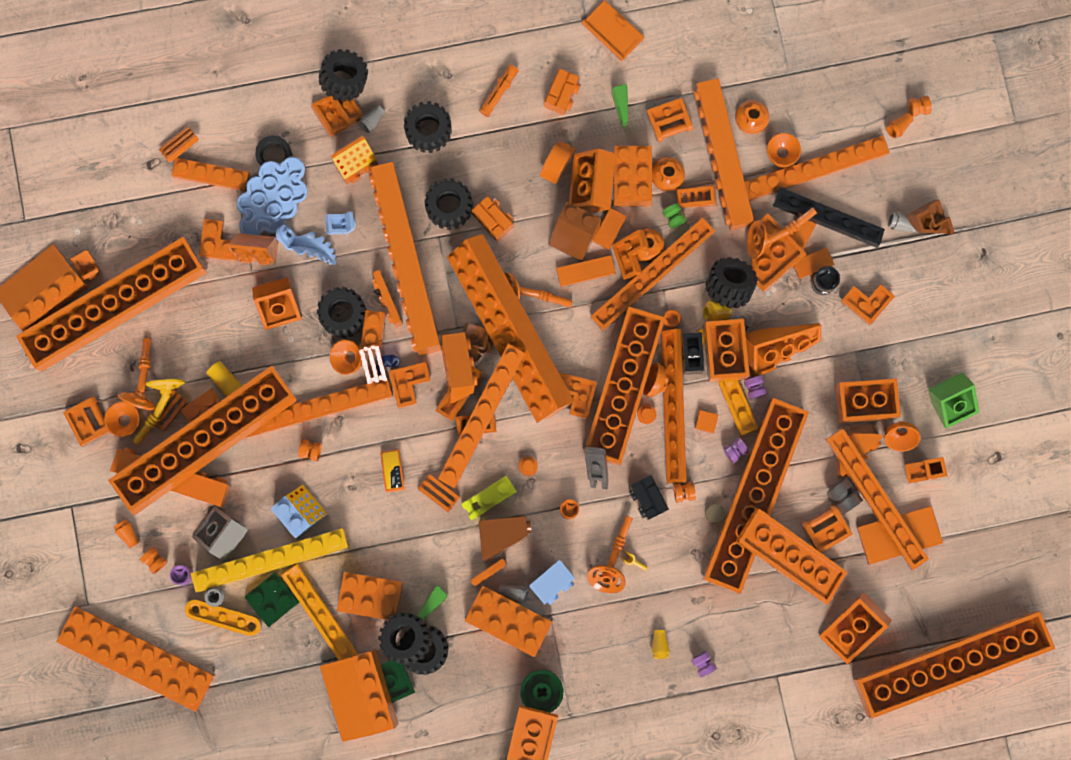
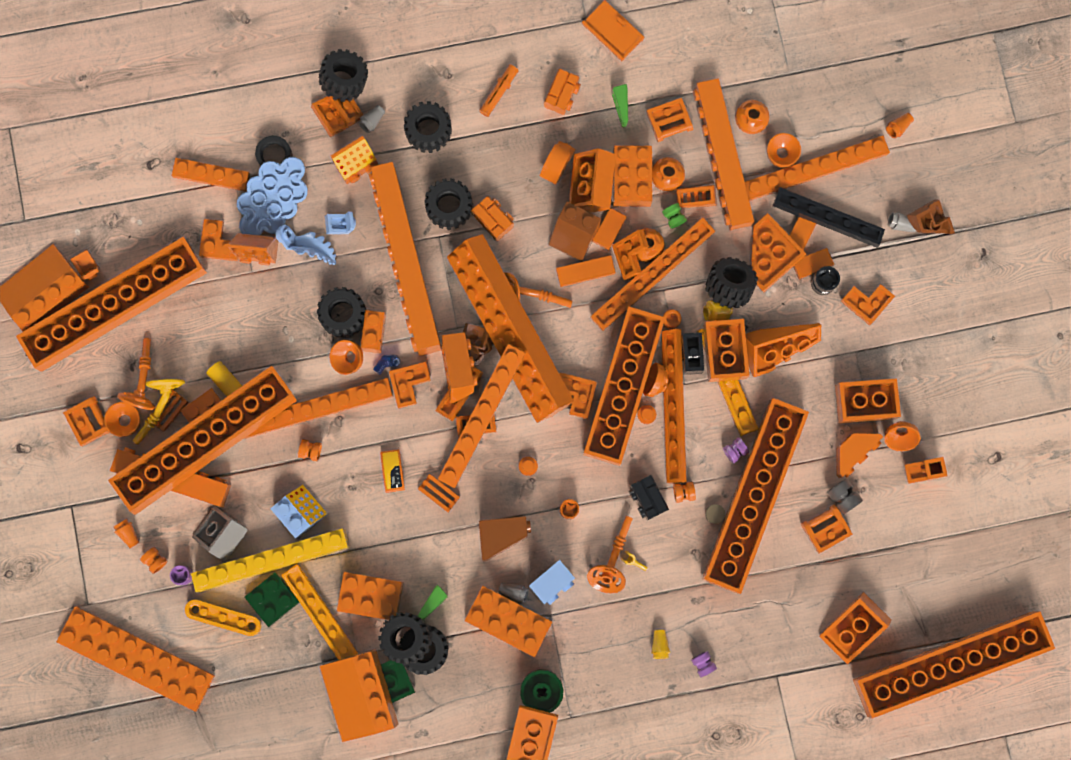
(178, 144): orange tile -> none
(210, 599): light grey cone -> none
(276, 303): orange slope -> none
(376, 377): tile -> none
(386, 299): orange plate -> none
(488, 572): orange tile -> none
(489, 497): neon yellow plate -> none
(596, 466): flat silver hinge -> none
(706, 422): orange tile -> none
(758, 391): medium lavender wheel -> none
(761, 239): orange dish -> none
(791, 556): orange plate -> none
(877, 499): orange plate -> none
(880, 547): orange tile -> none
(919, 106): orange wheel -> none
(954, 400): bright green slope -> none

